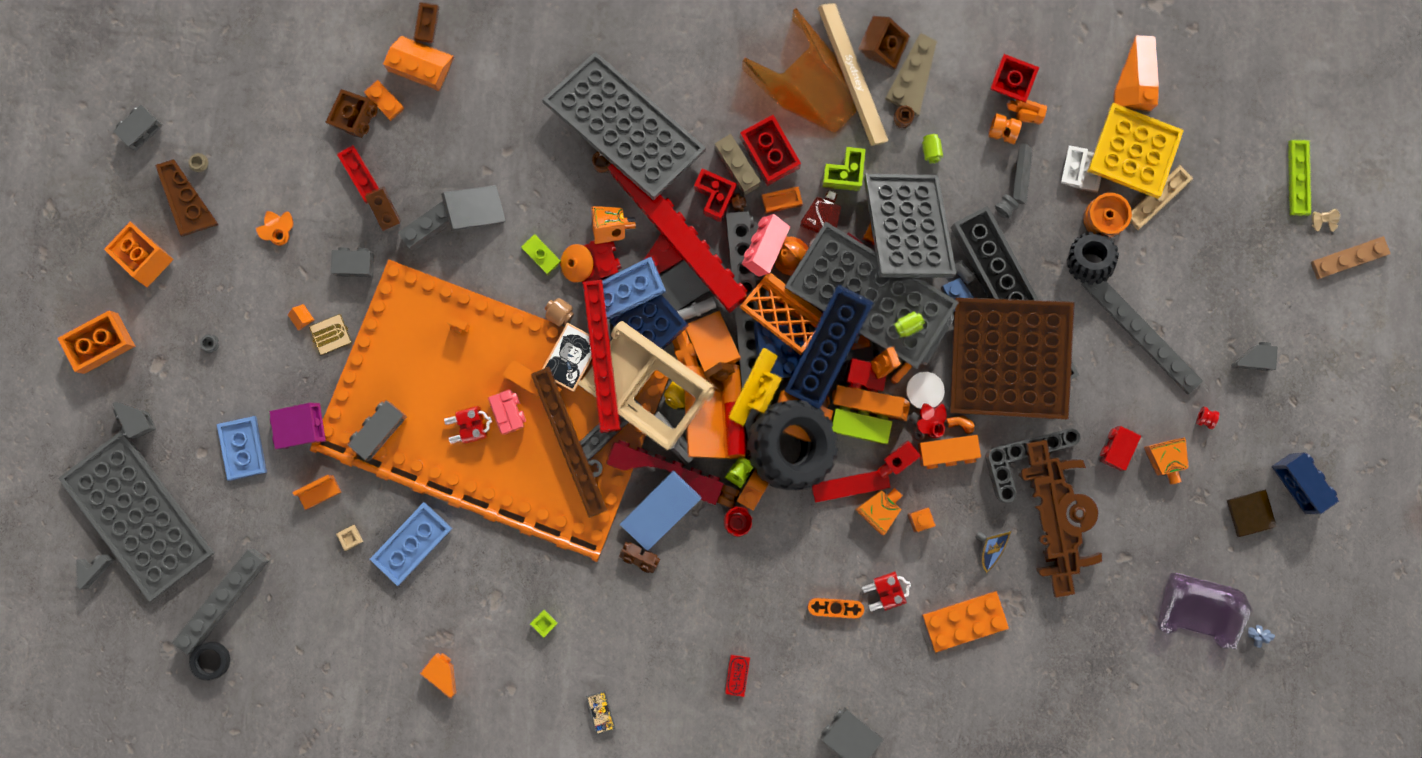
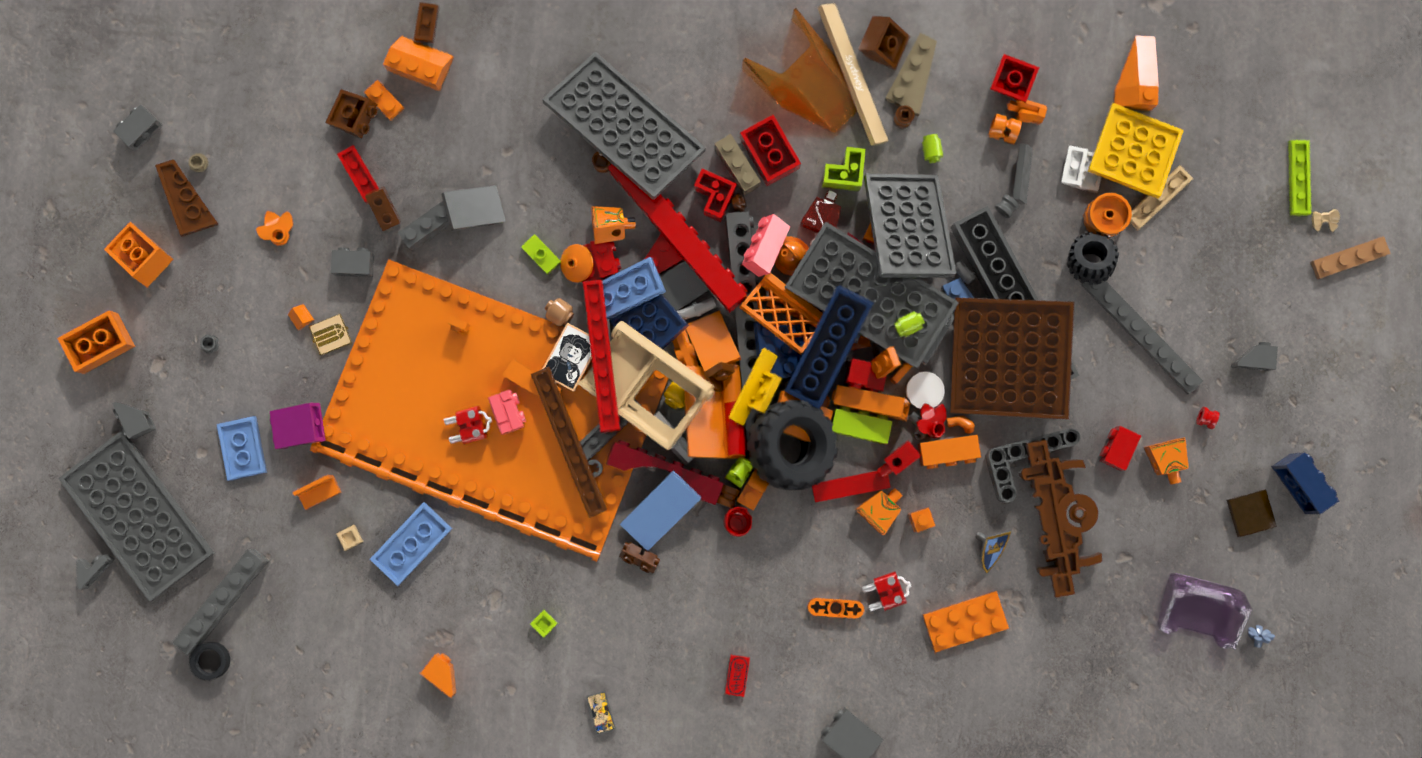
(376, 430): dark grey brick -> none
(782, 200): orange tile -> none

